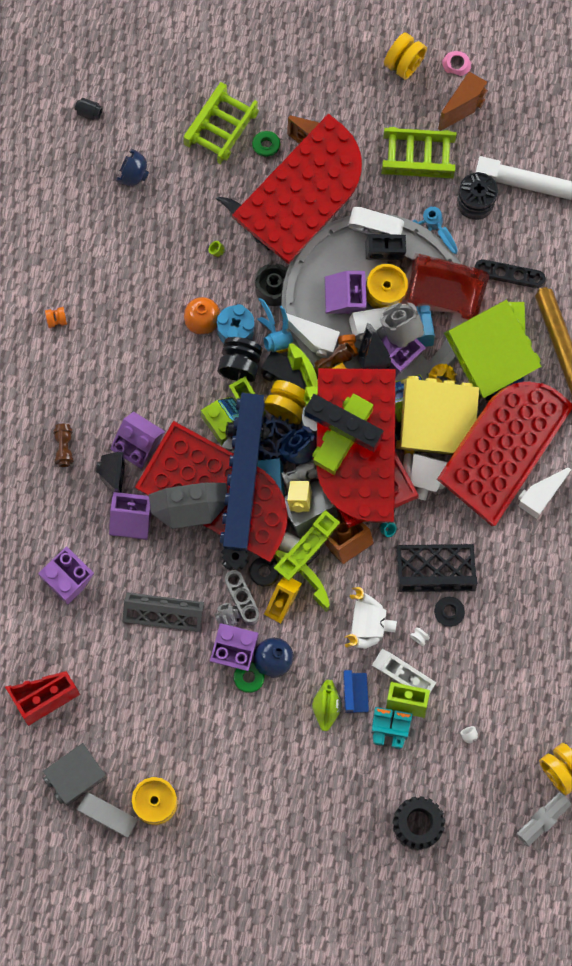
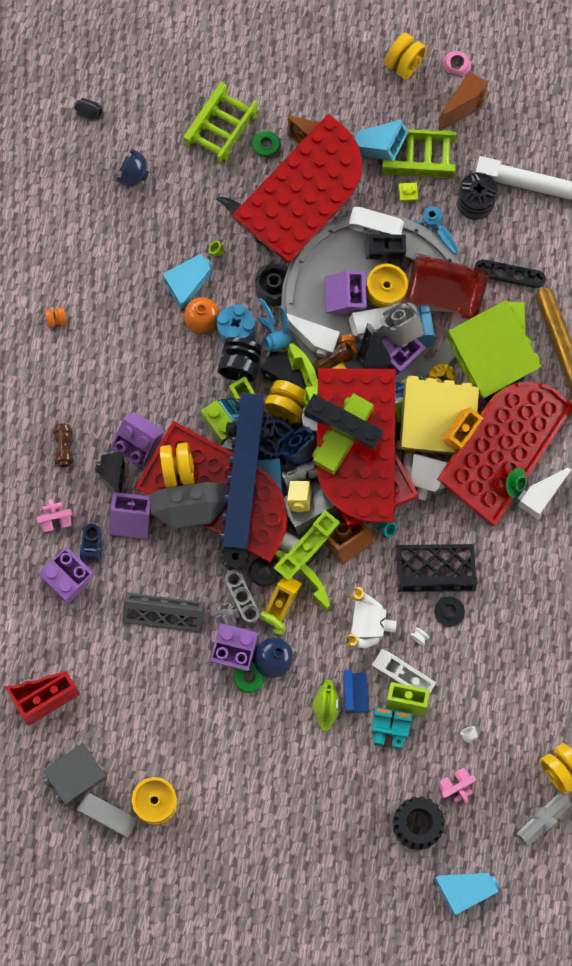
(46, 520): none -> bright pink hips
(91, 547): none -> dark blue piece
(177, 465): none -> yellow wheel
(187, 279): none -> medium azure slope
(268, 618): none -> lime arm
(382, 141): none -> medium azure slope
(408, 192): none -> neon yellow tile
(448, 789): none -> bright pink hips
(462, 429): none -> light orange brick
(466, 889): none -> medium azure slope
(516, 482): none -> green piece

